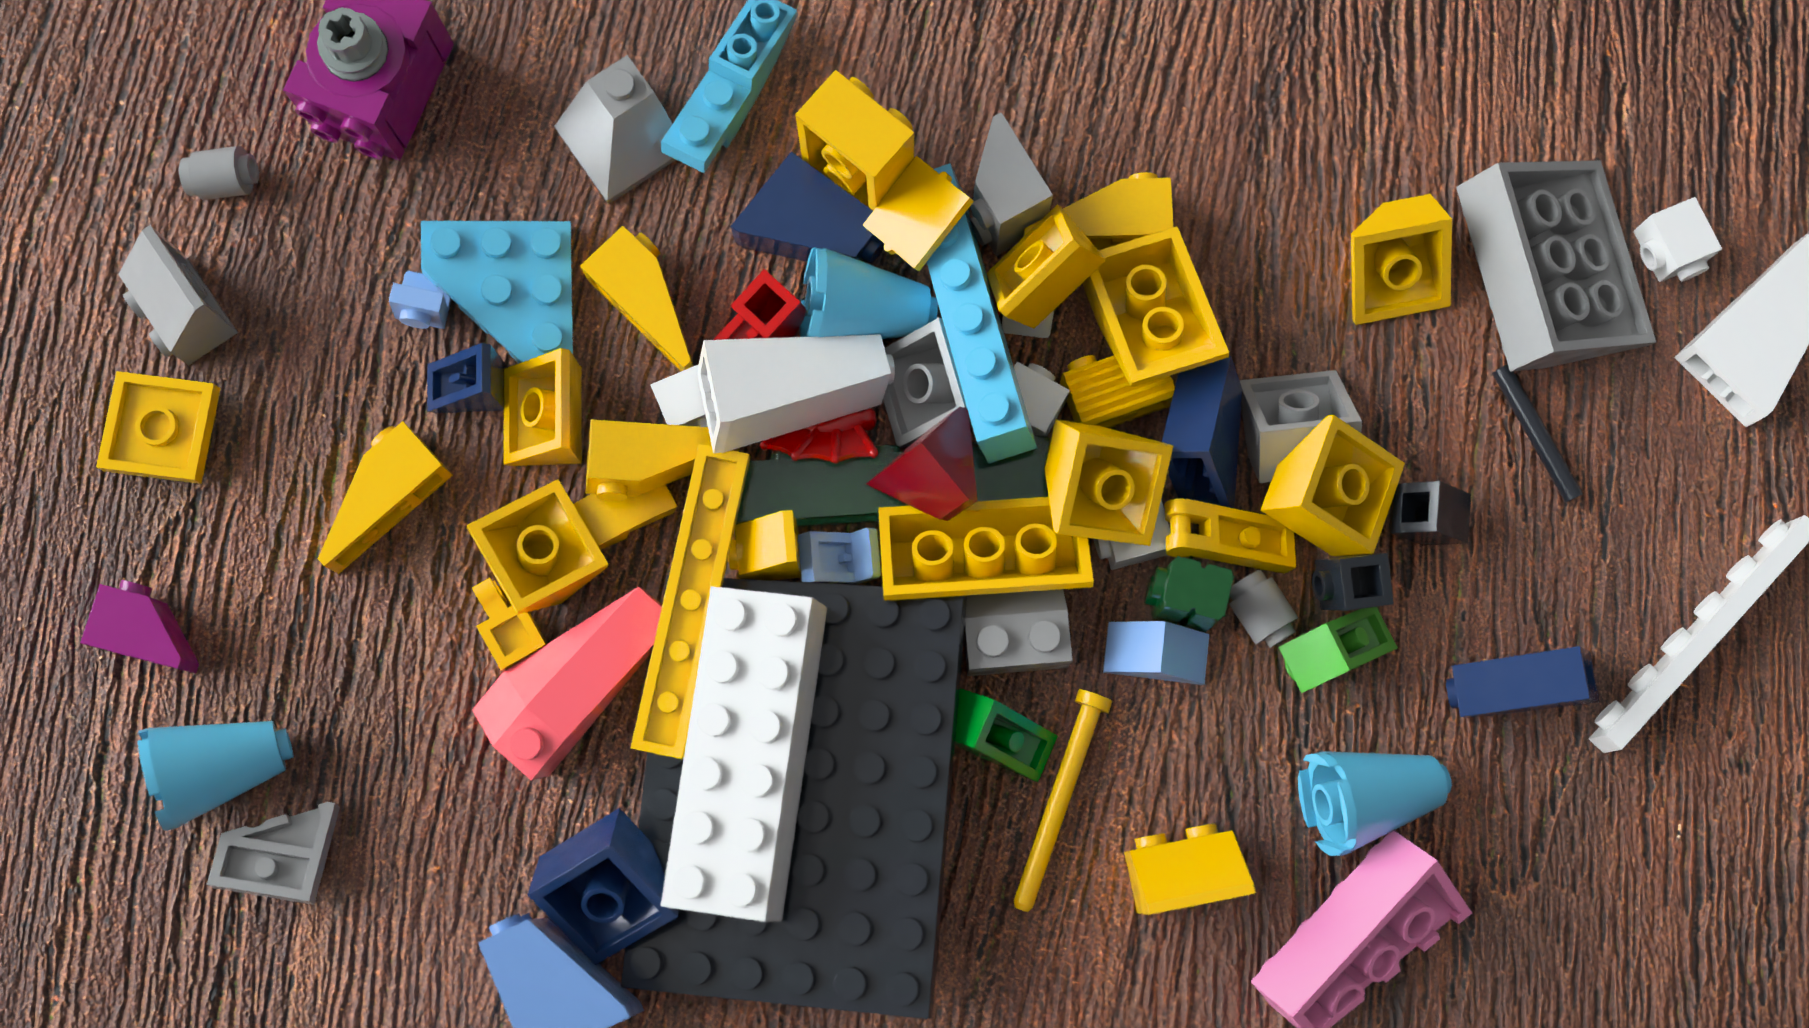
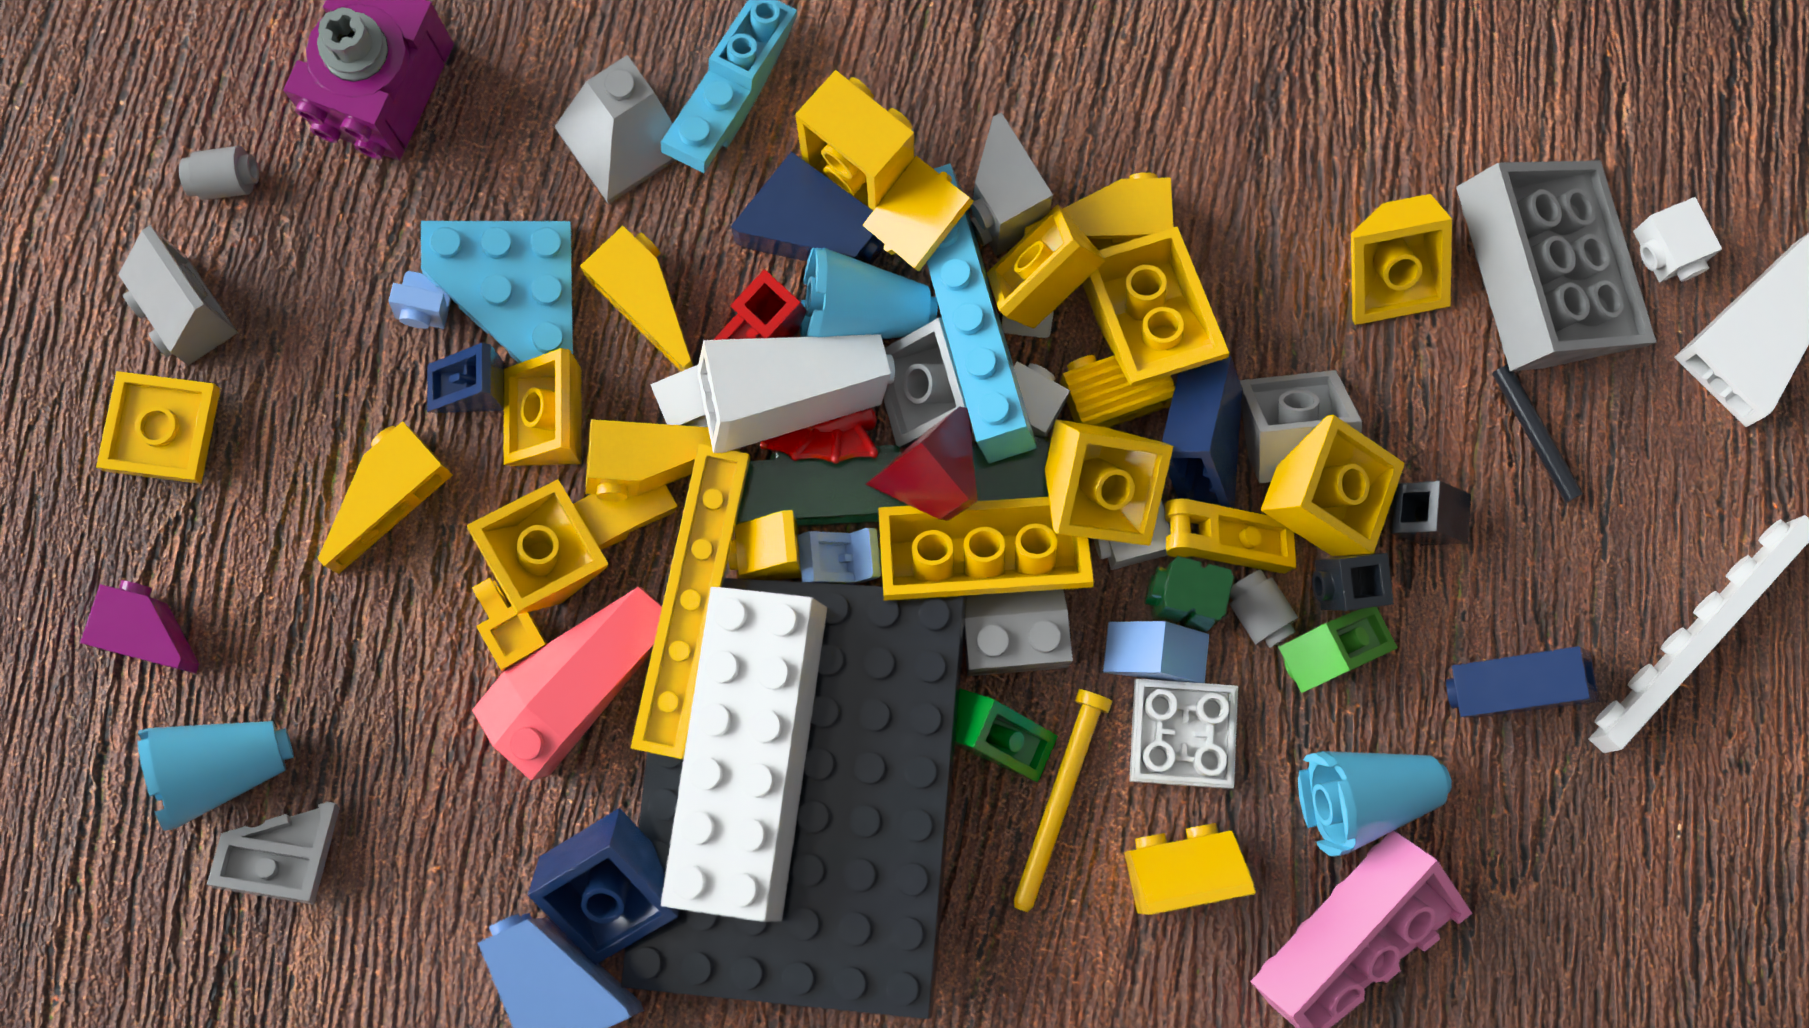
(1184, 733): none -> white tile

